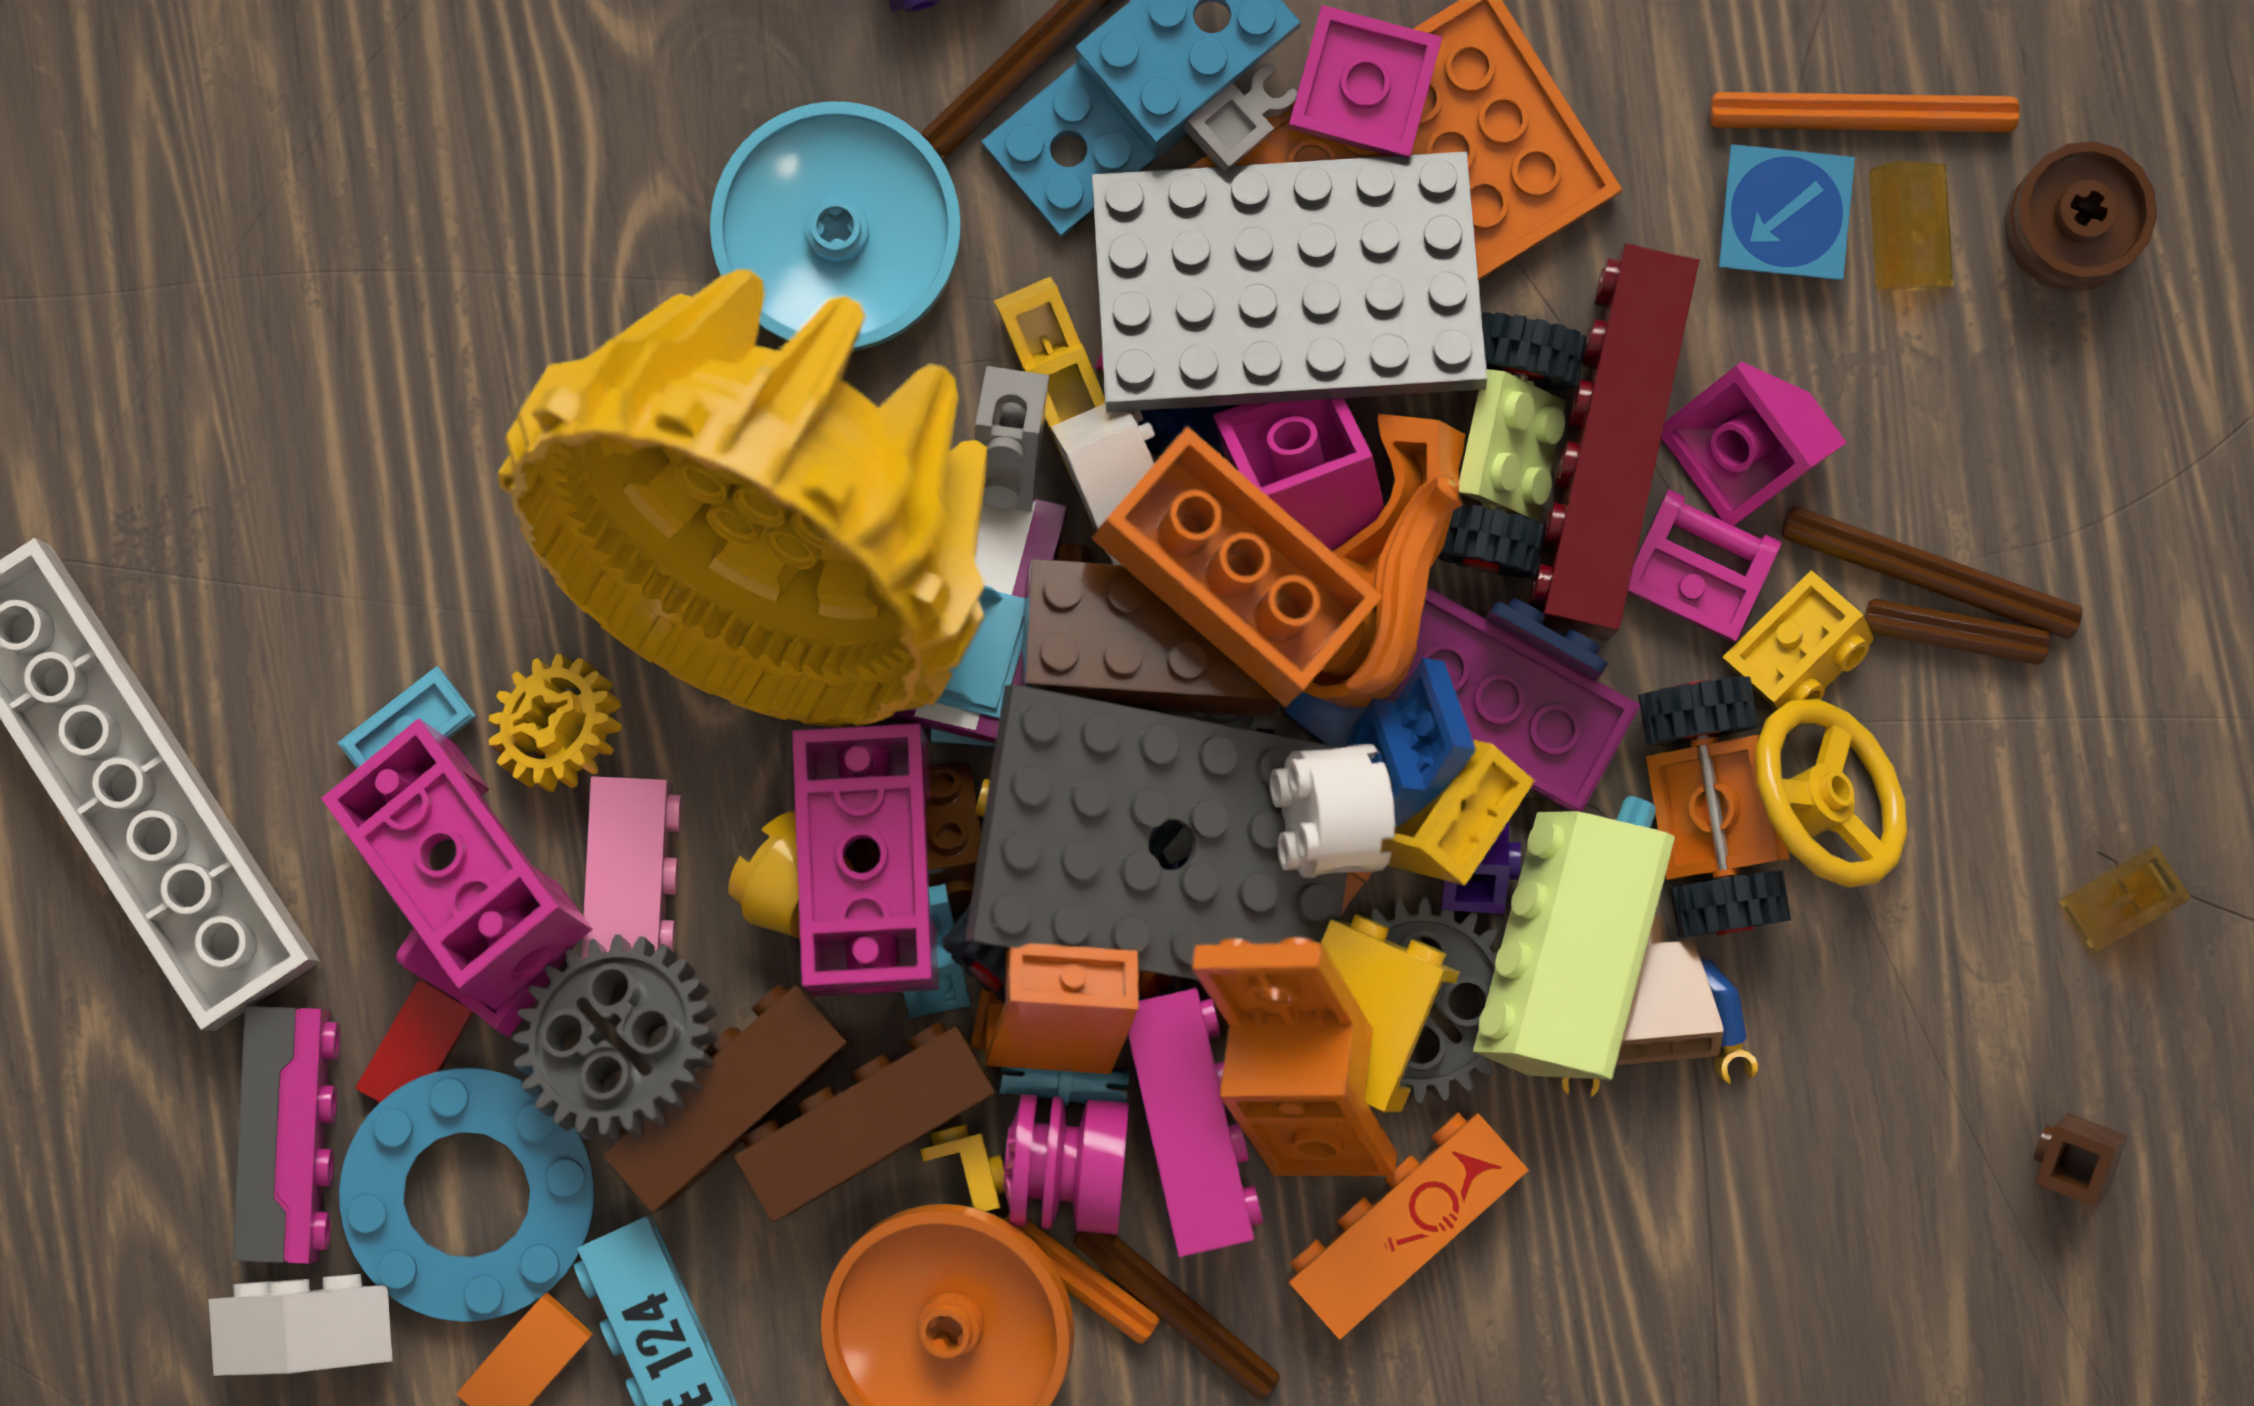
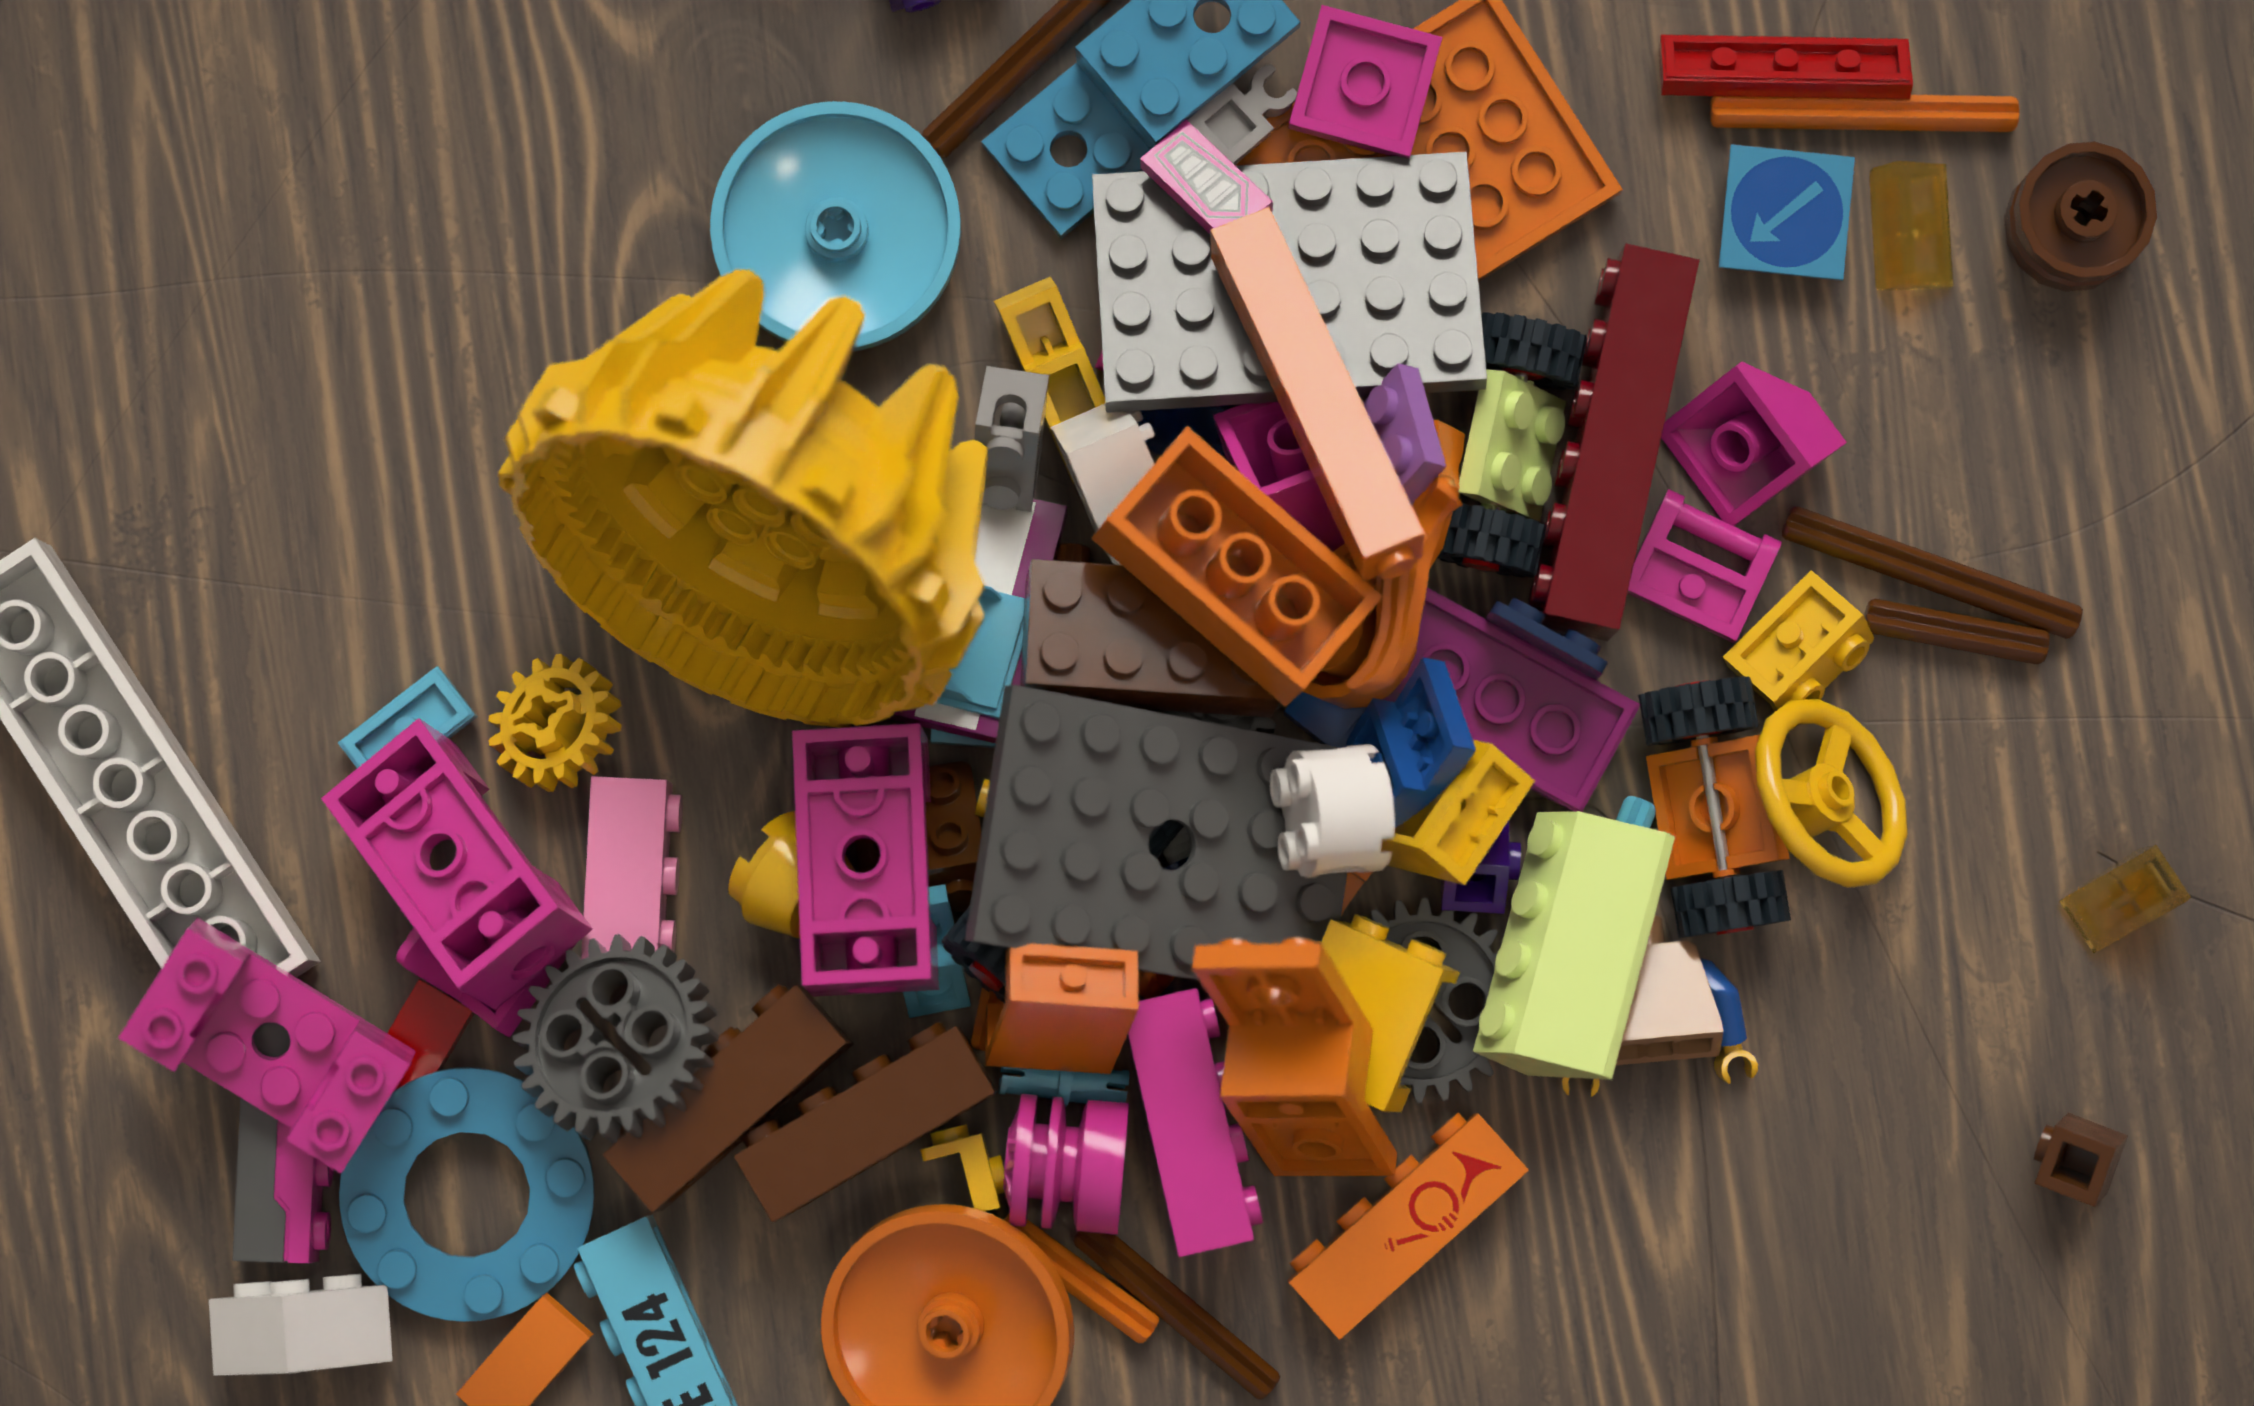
(207, 1015): none -> dark pink plate
(1202, 178): none -> tile
(1317, 396): none -> brick
(1406, 429): none -> medium lavender plate
(1785, 67): none -> red tile

